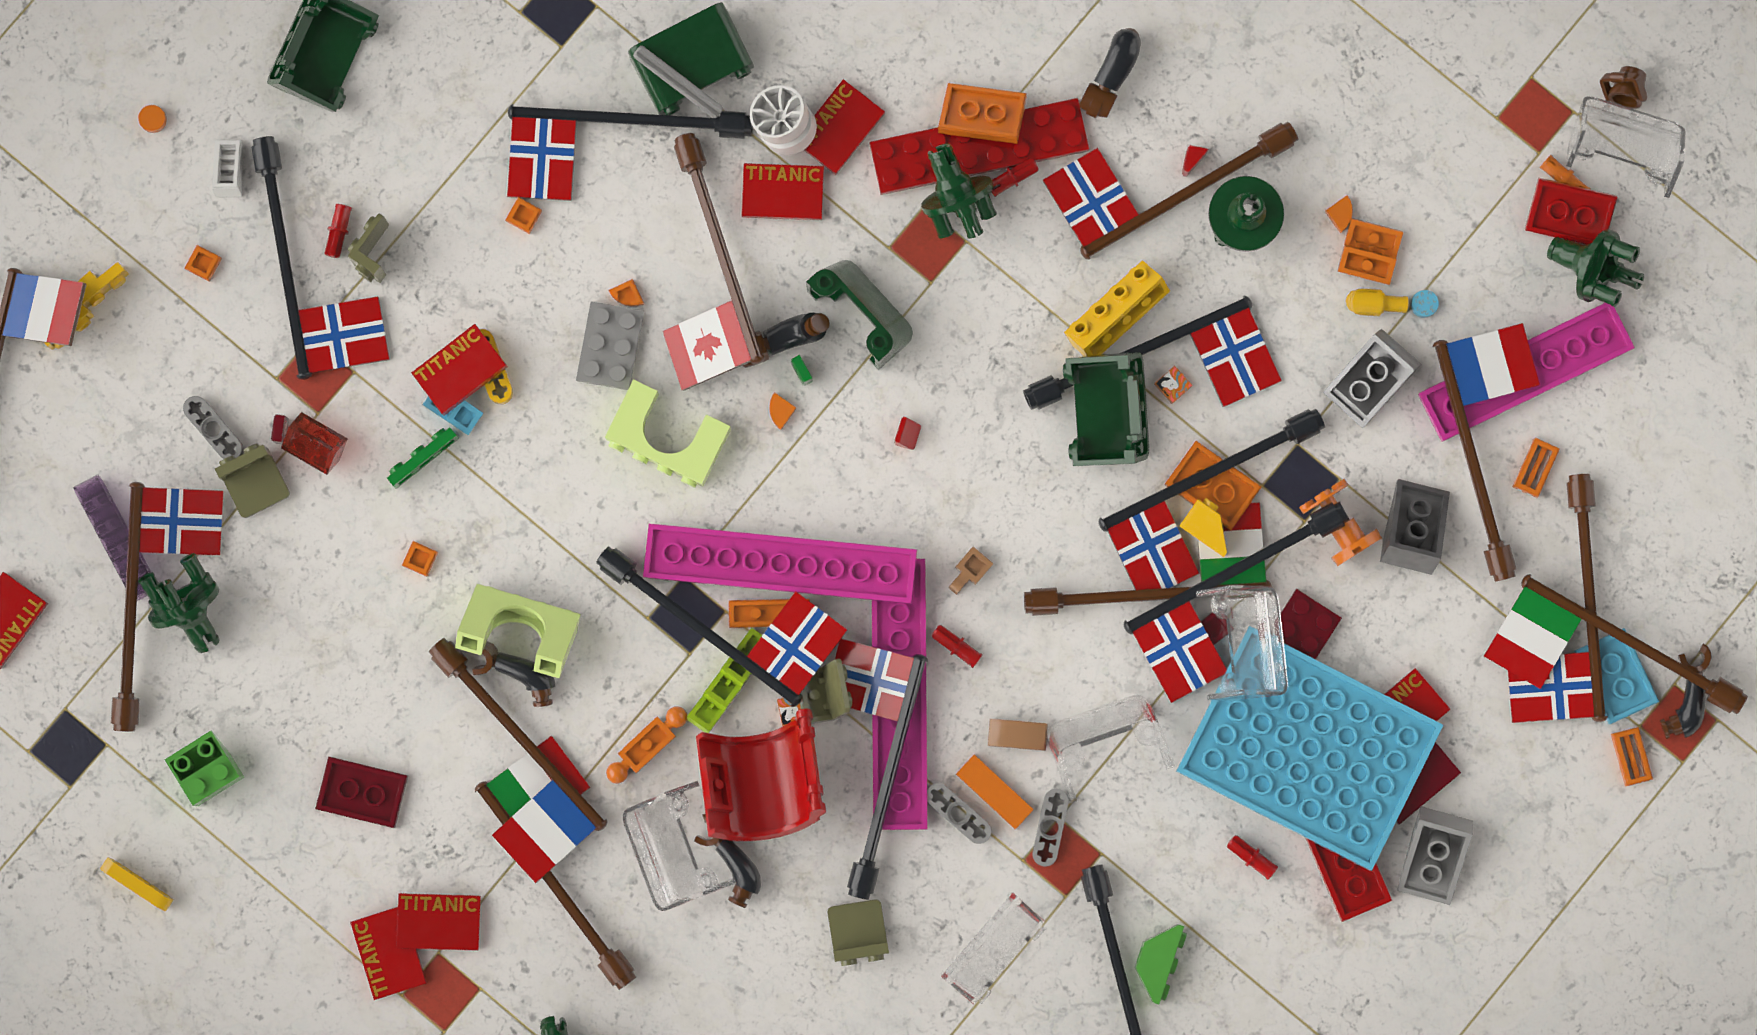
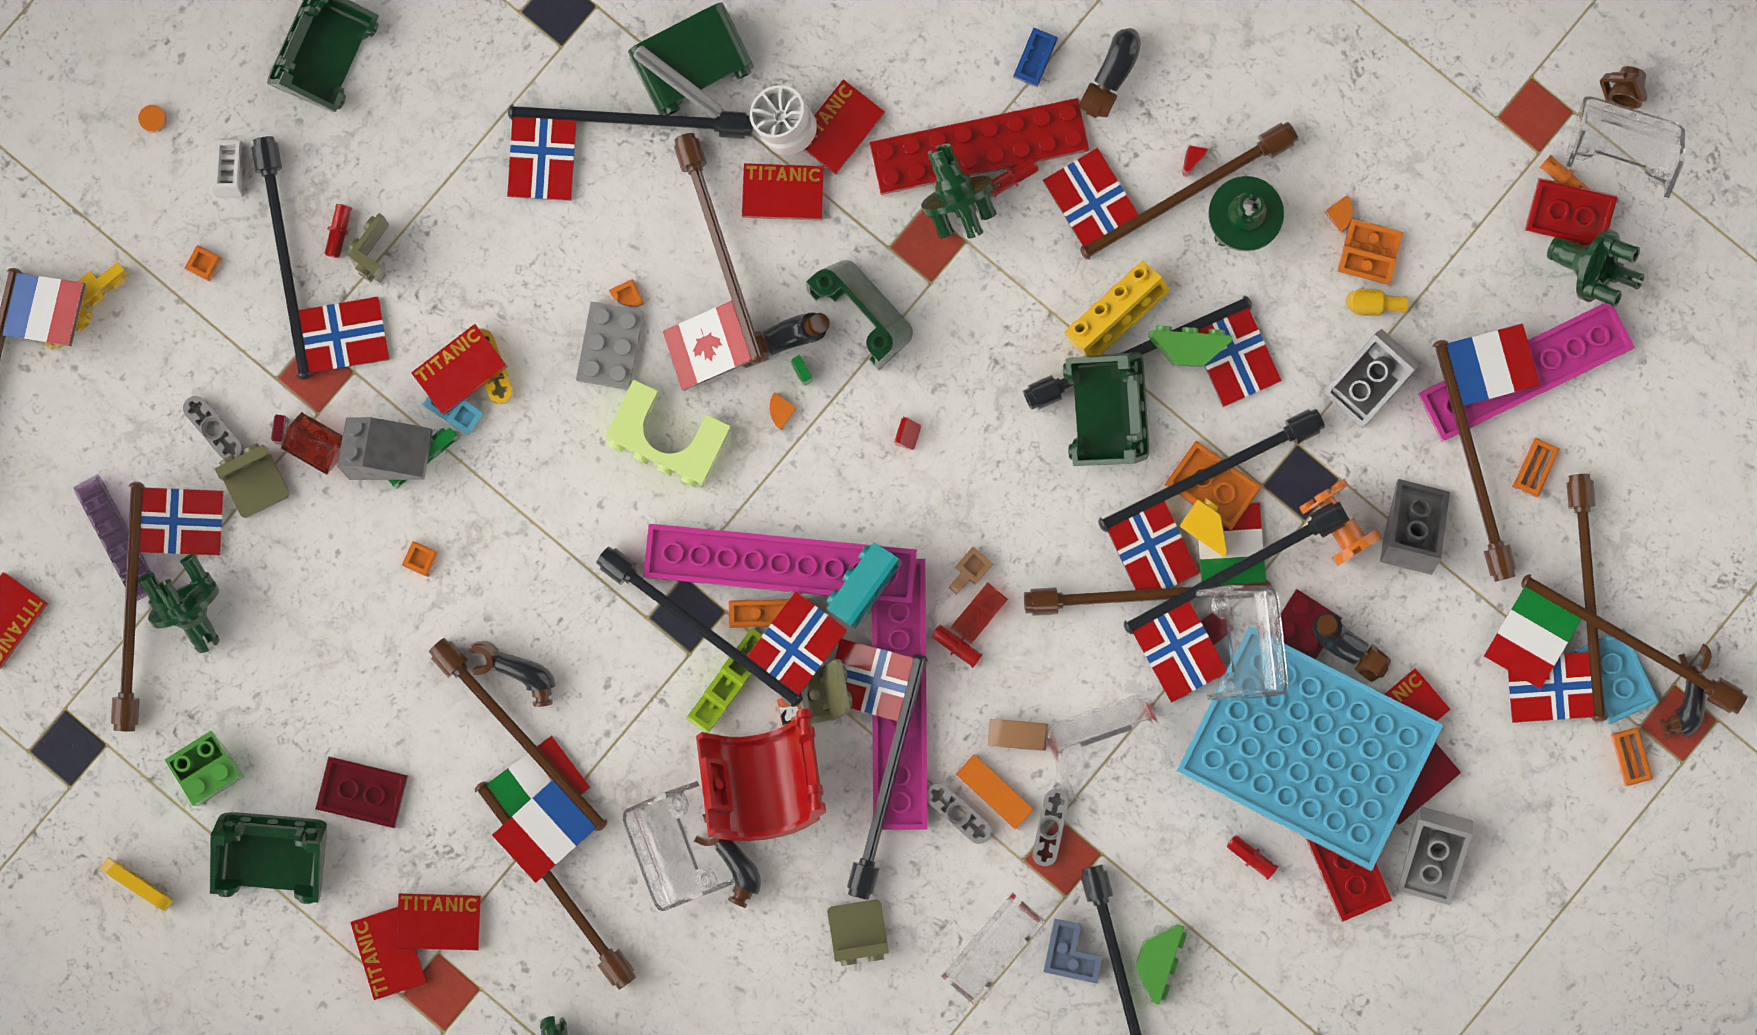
(267, 854): none -> dark green windscreen
(383, 450): none -> flat silver slope
(495, 607): yellowish green arch -> none
(523, 215): orange tile -> none
(646, 745): orange plate -> none
(863, 584): none -> teal slope
(979, 613): none -> clear red slope
(982, 113): orange tile -> none
(1035, 57): none -> blue plate
(1064, 959): none -> sand blue plate
(1173, 384): tile -> none
(1189, 346): none -> bright green slope
(1349, 647): none -> piece
(1424, 303): medium azure tile -> none

